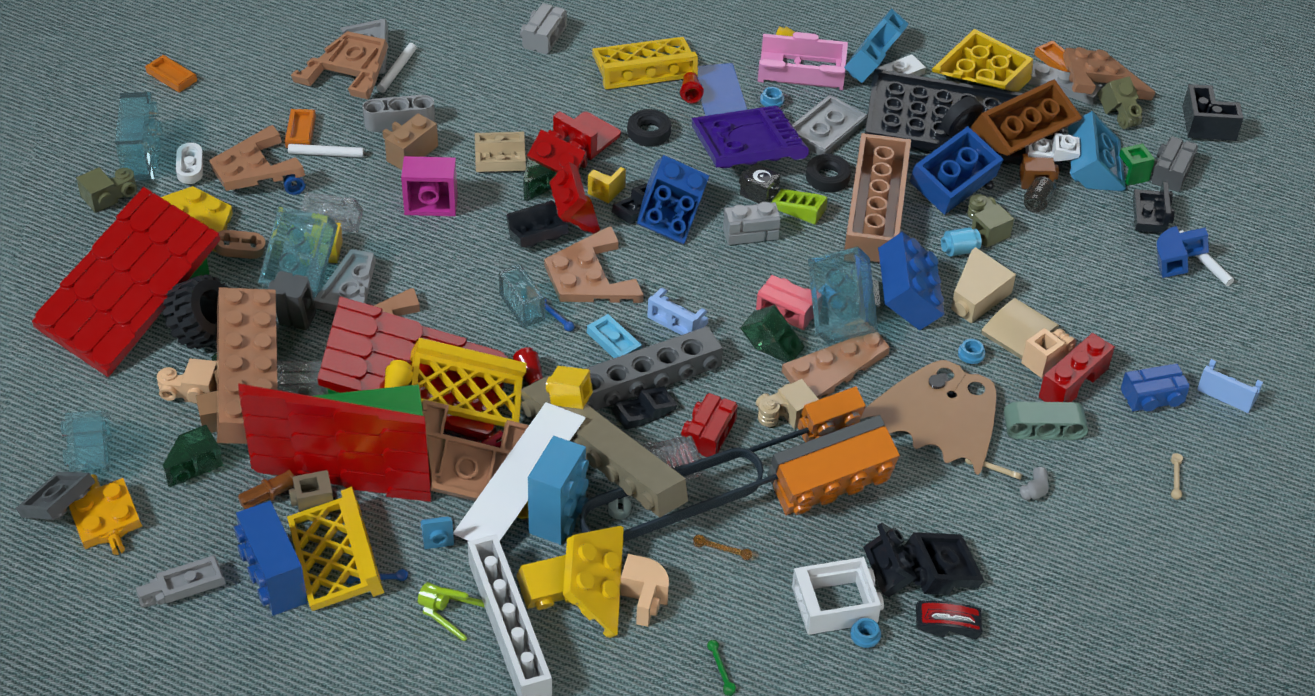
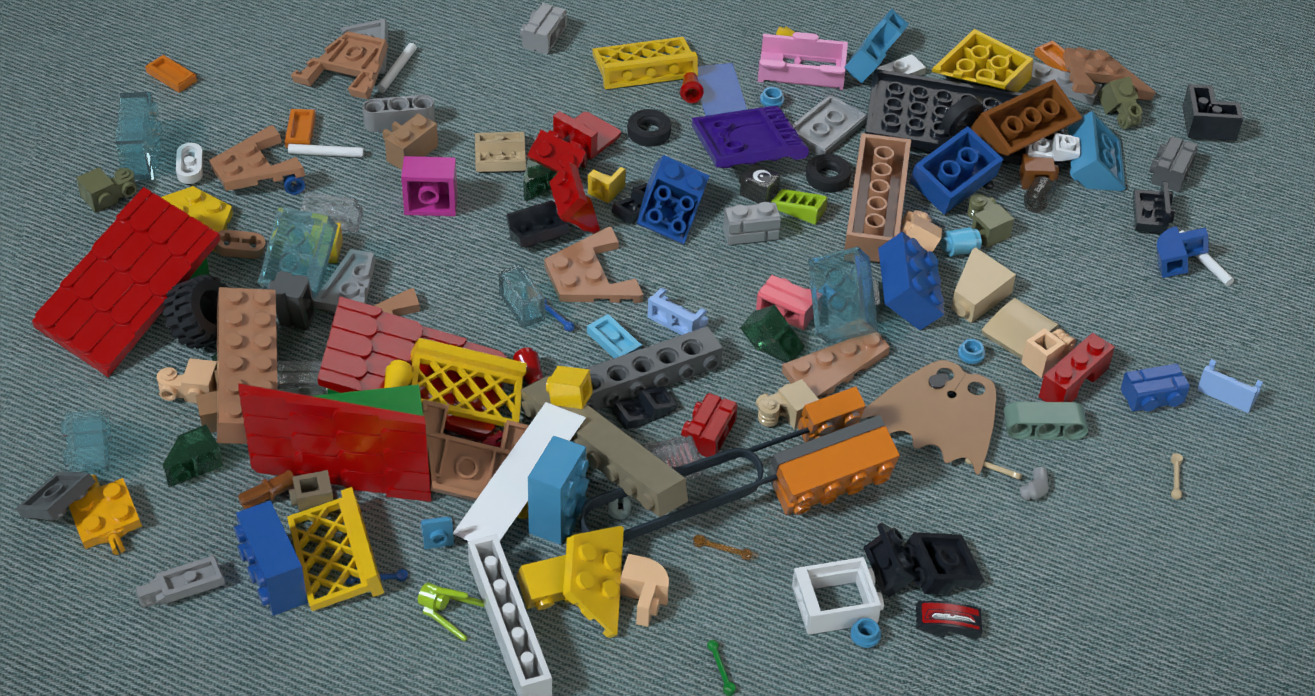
(919, 226): none -> light nougat brick
(1139, 163): green panel -> none

